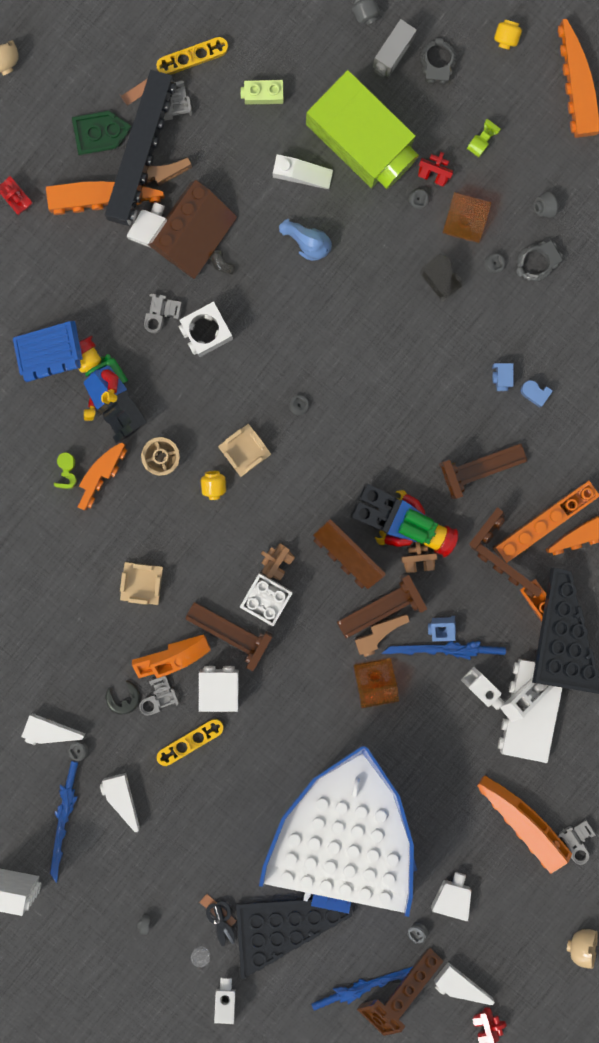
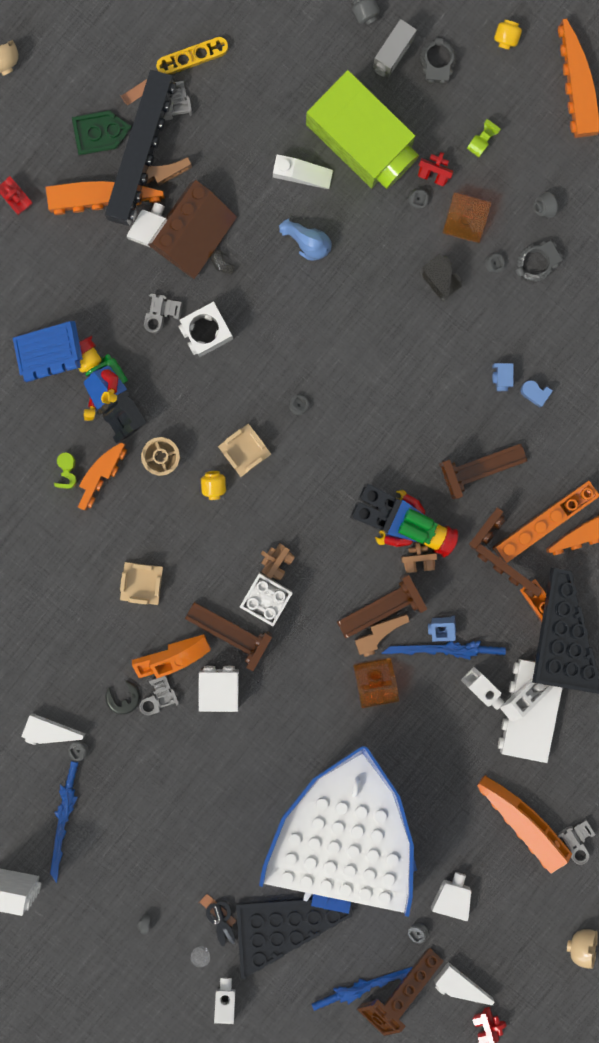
(120, 797): white slope -> none
(191, 744): yellow beam -> none
(262, 92): yellowish green brick -> none
(349, 554): reddish brown slope -> none

